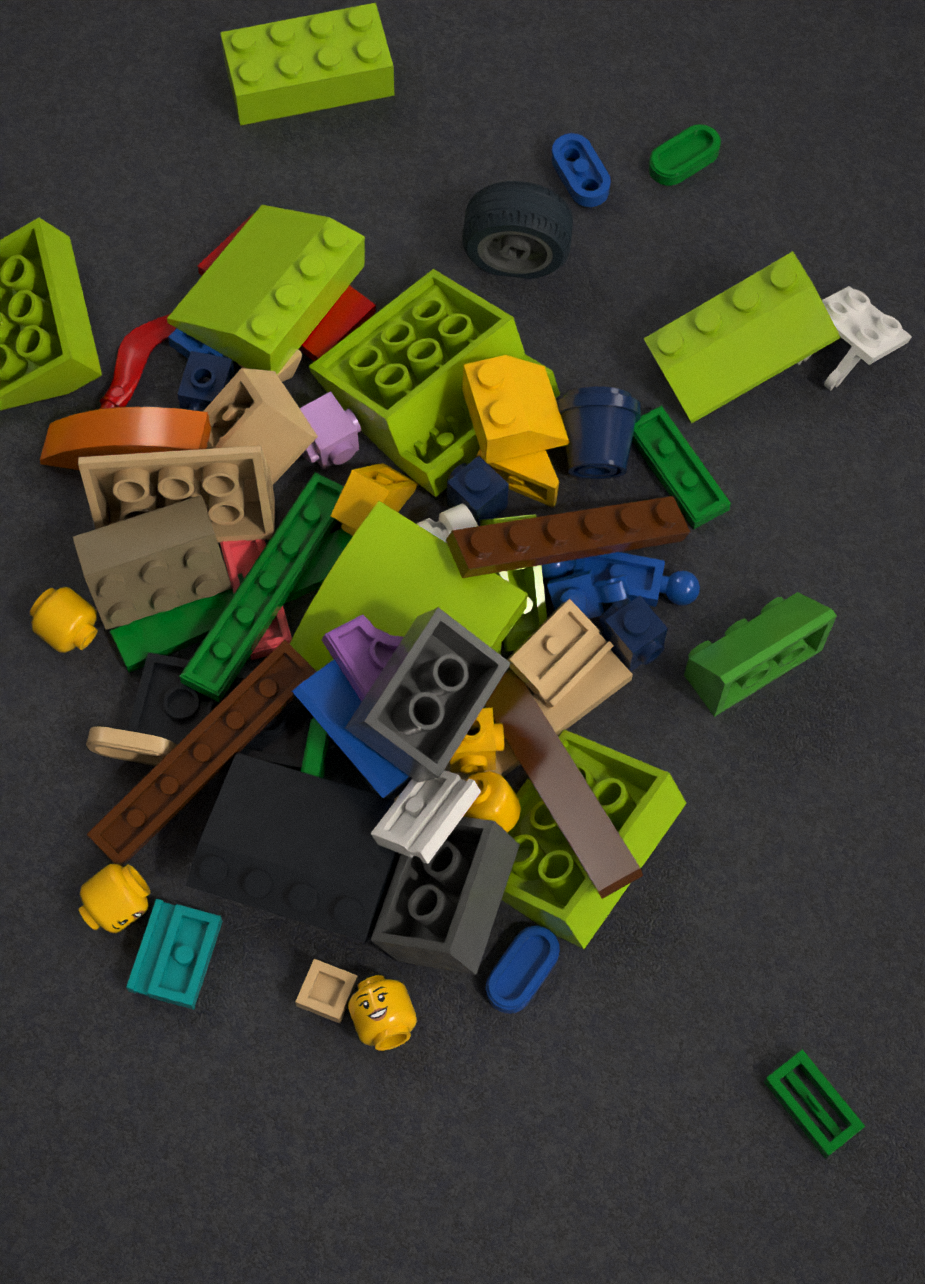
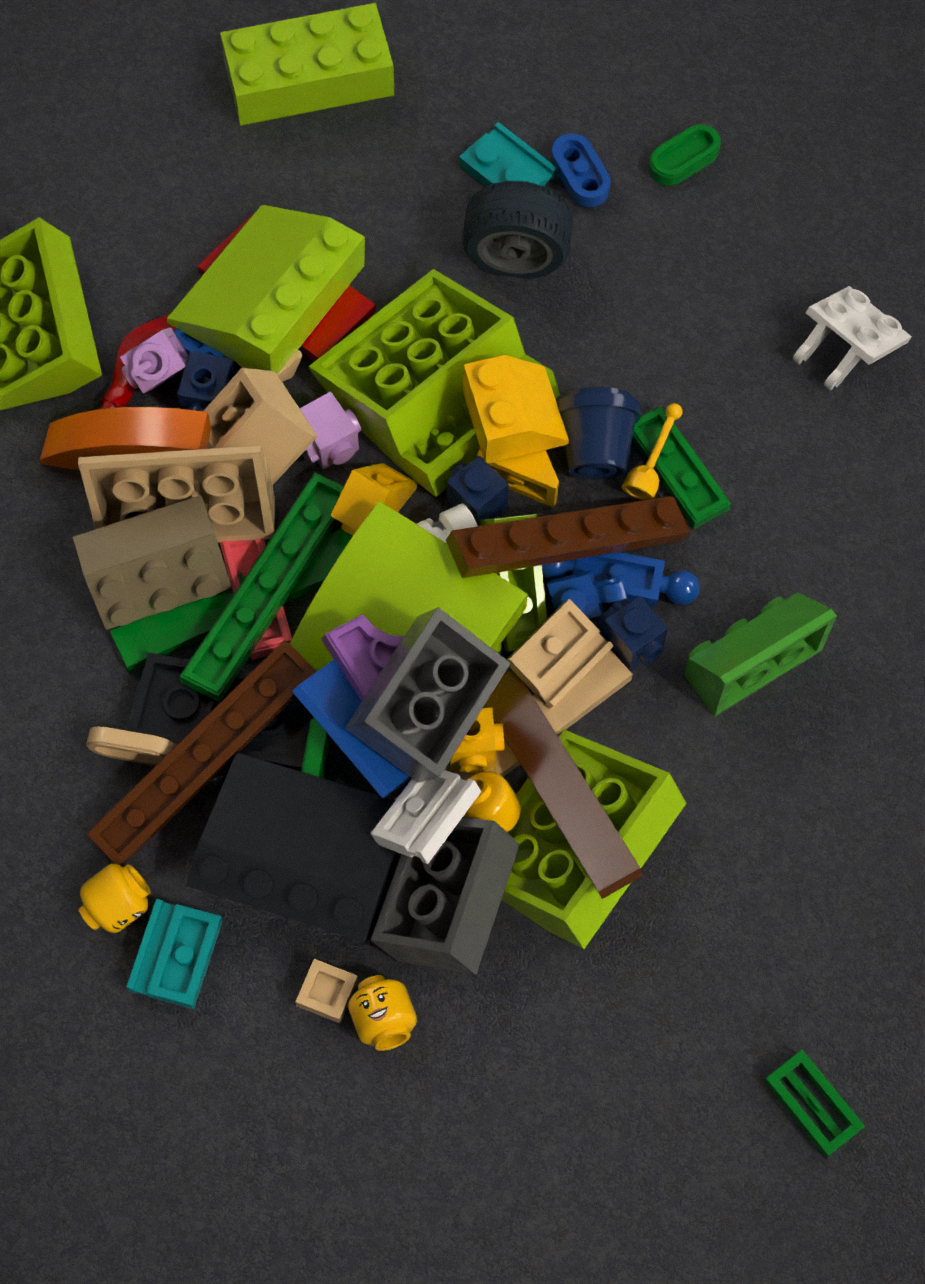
(64, 619): yellow head -> none
(154, 361): none -> lavender brick
(505, 157): none -> teal plate
(522, 969): blue tile -> none
(643, 480): none -> yellow hinge
(742, 337): lime slope -> none

